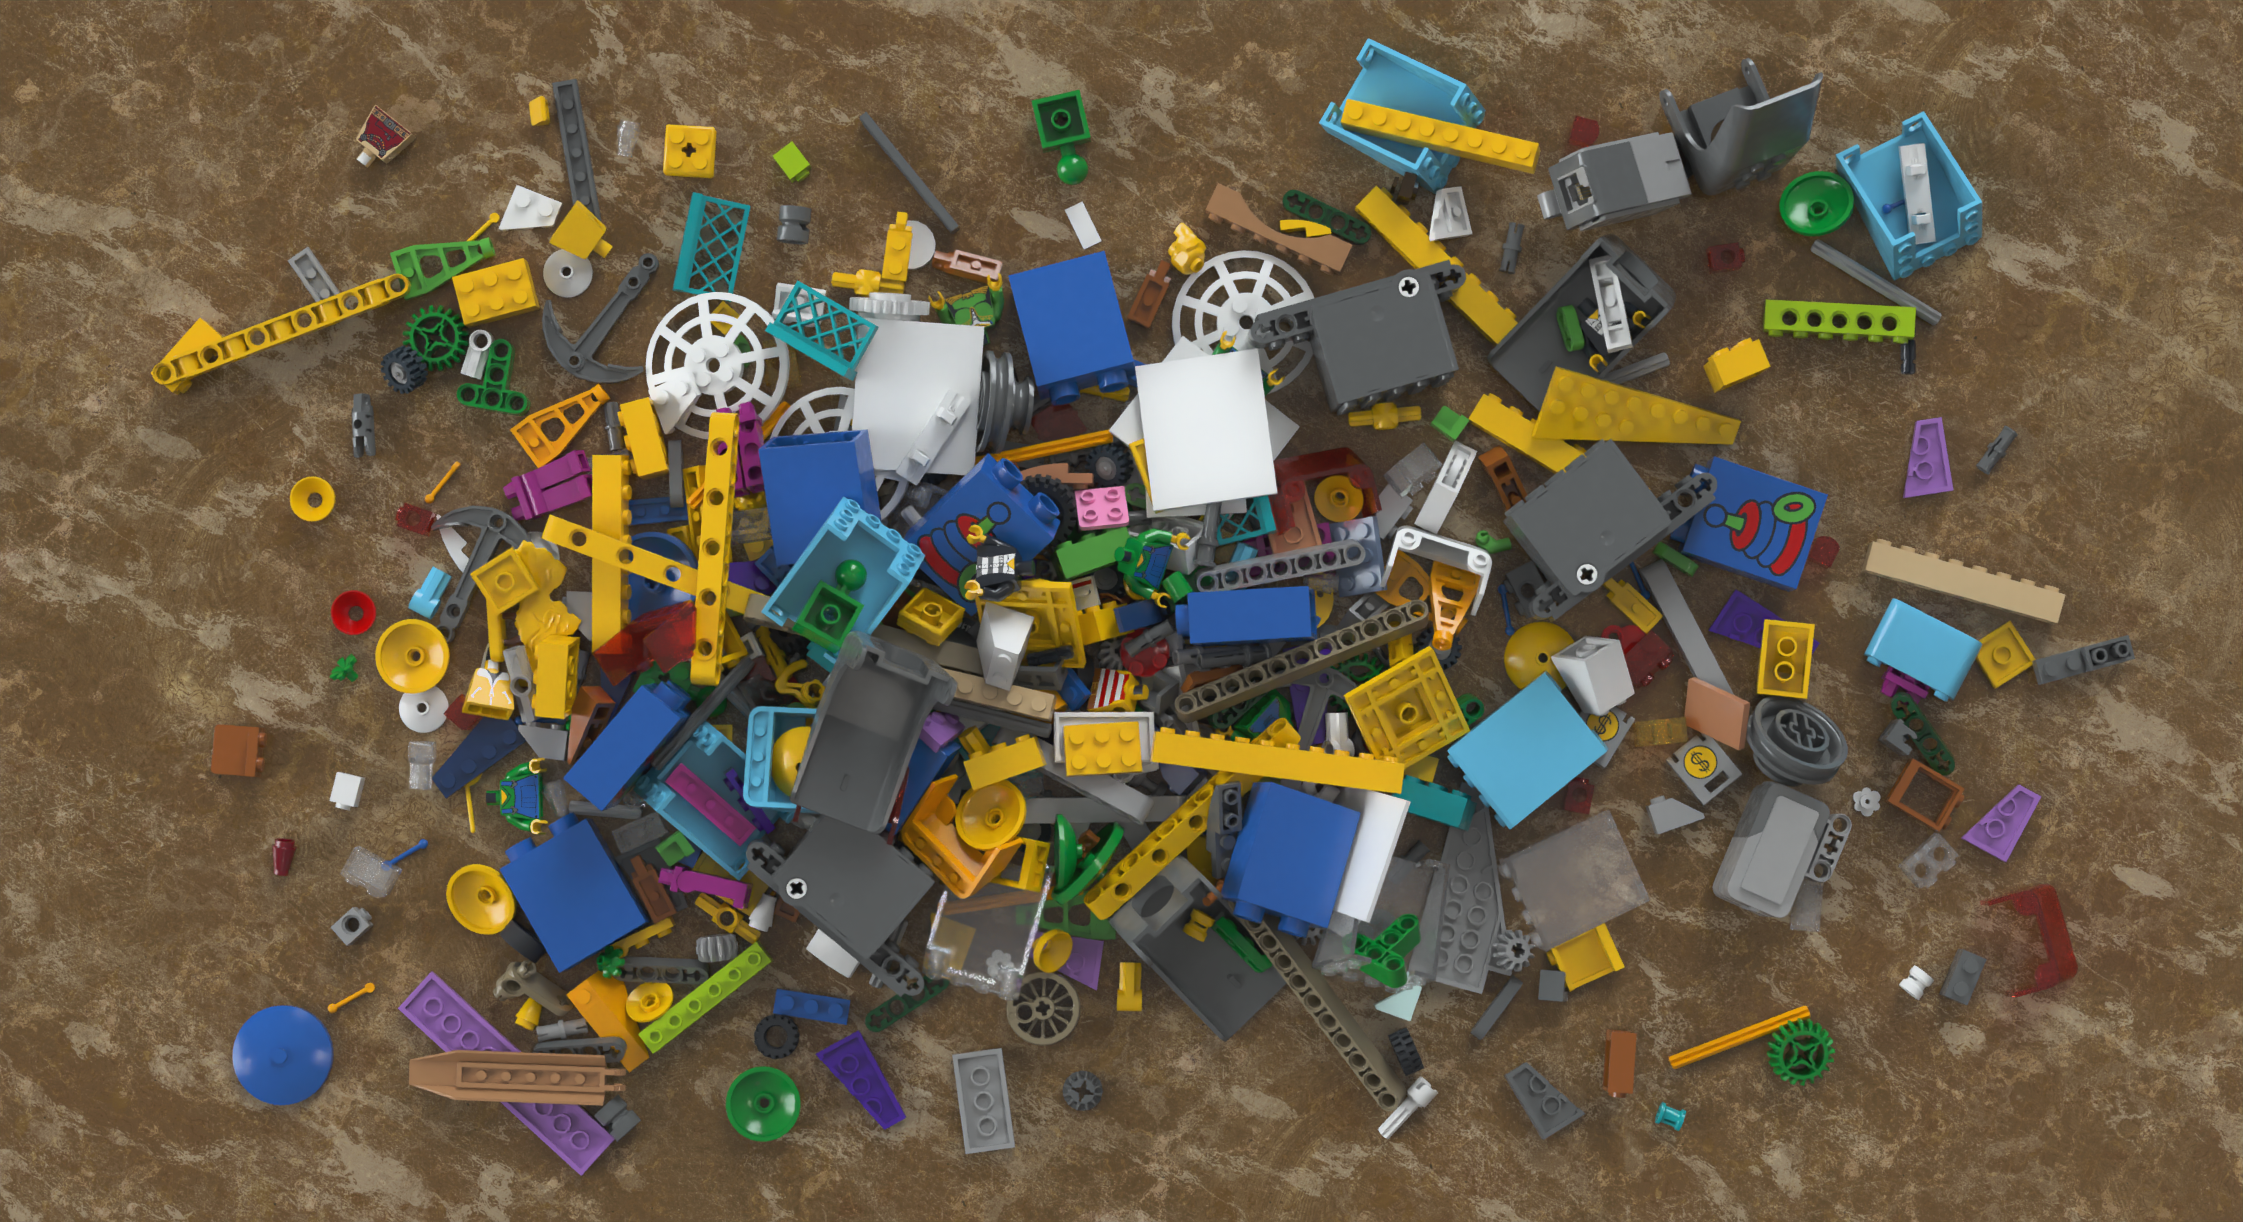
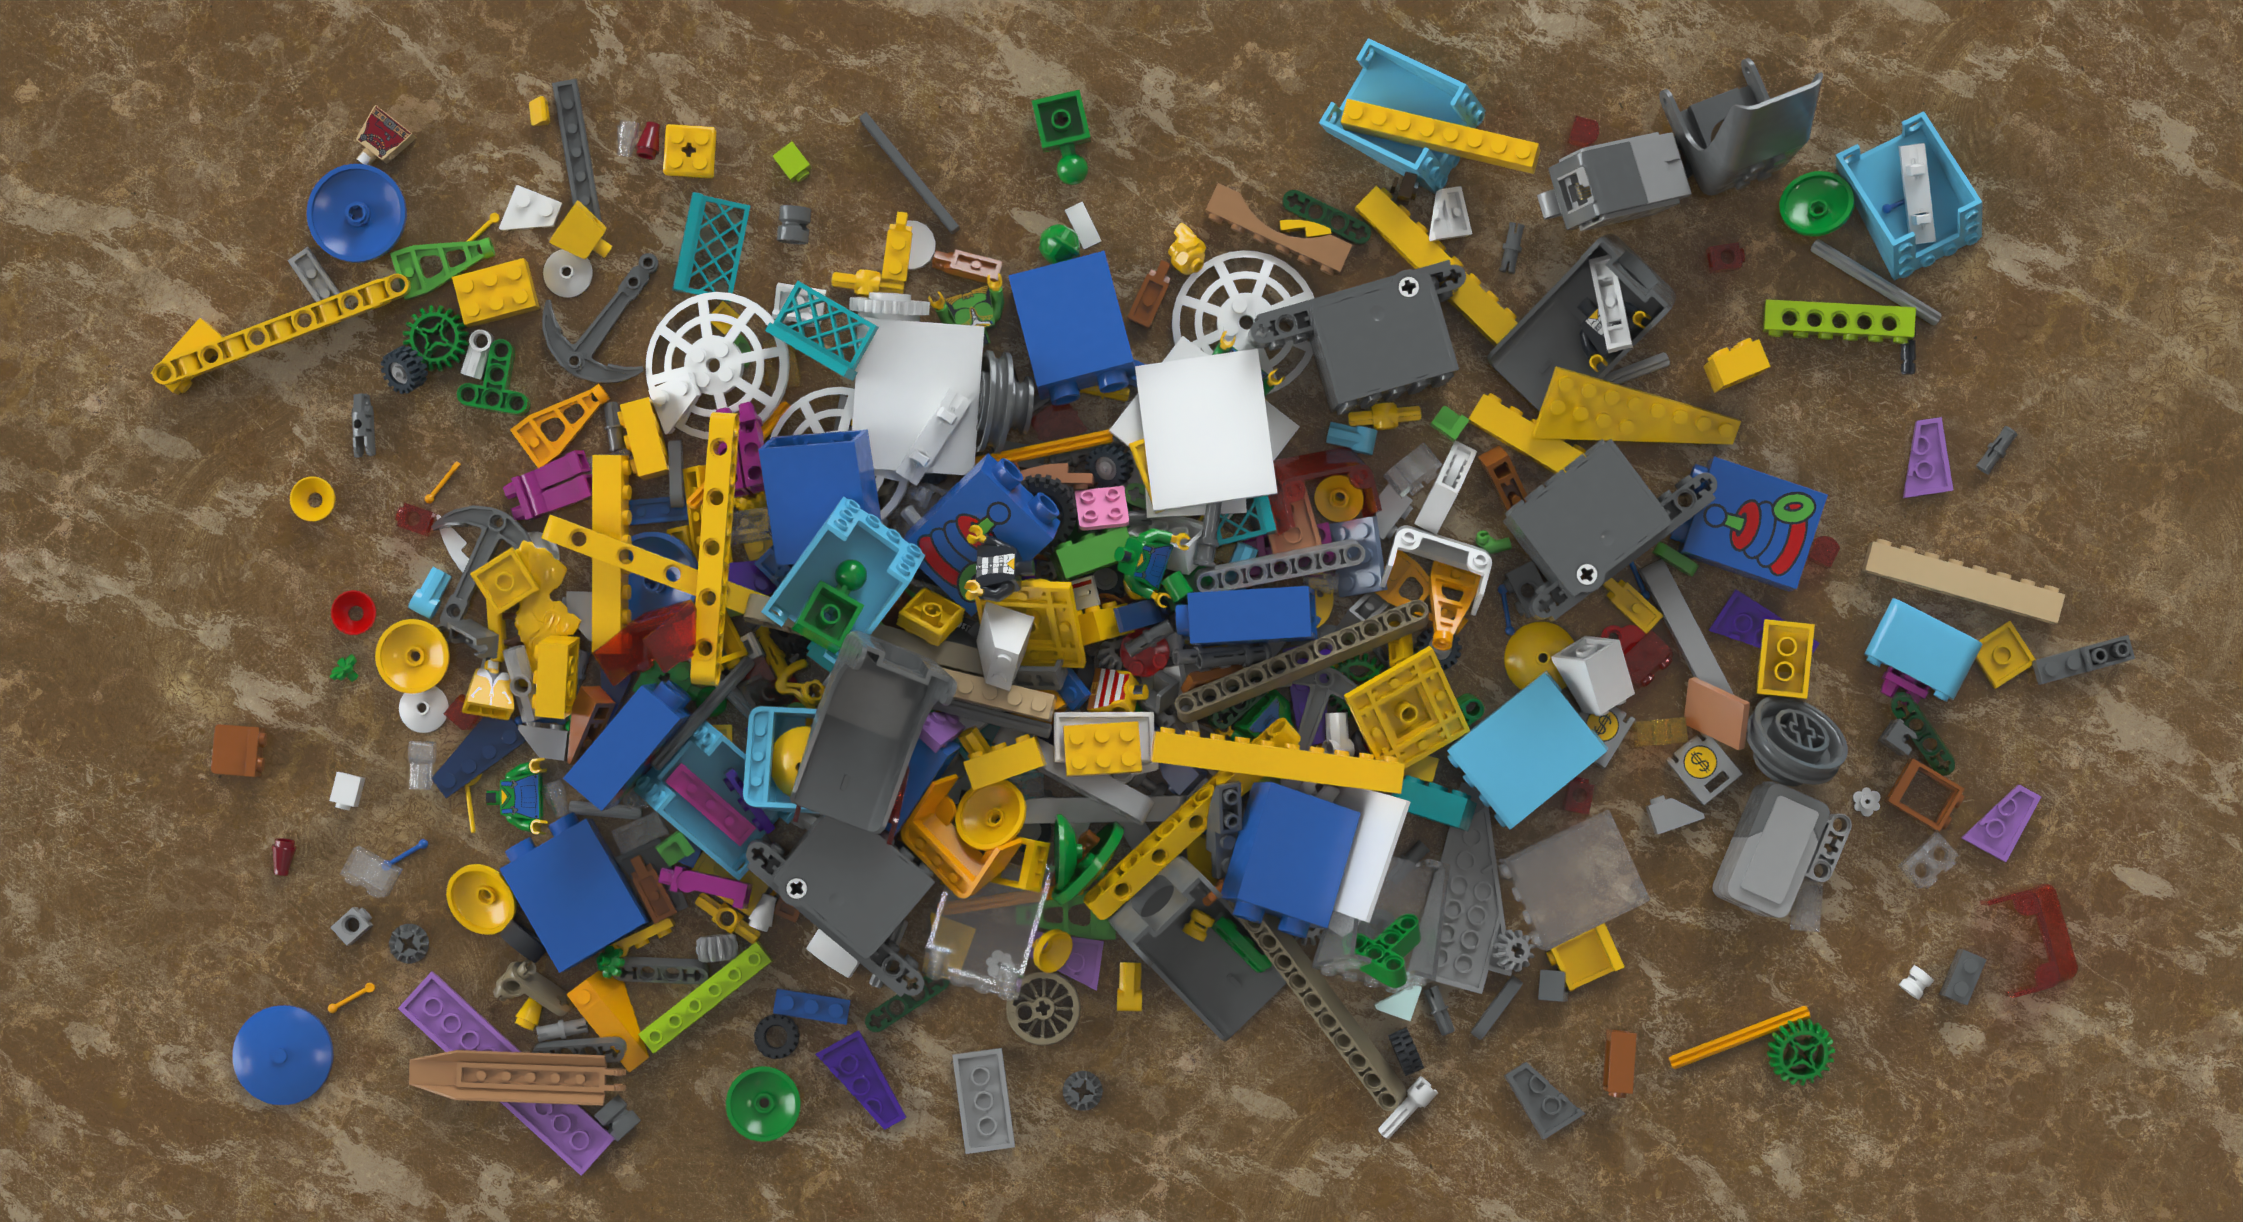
(356, 213): none -> blue dish
(420, 941): none -> dark grey gear
(476, 637): none -> dark grey hinge
(649, 141): none -> dark red cone
(649, 1001): yellow dish -> none
(1050, 655): black axle -> none
(1059, 244): none -> green helmet
(1356, 438): none -> medium azure piece
(1439, 1010): none -> dark grey axle
(1570, 328): bright green beam -> none
(1670, 1116): teal bush -> none

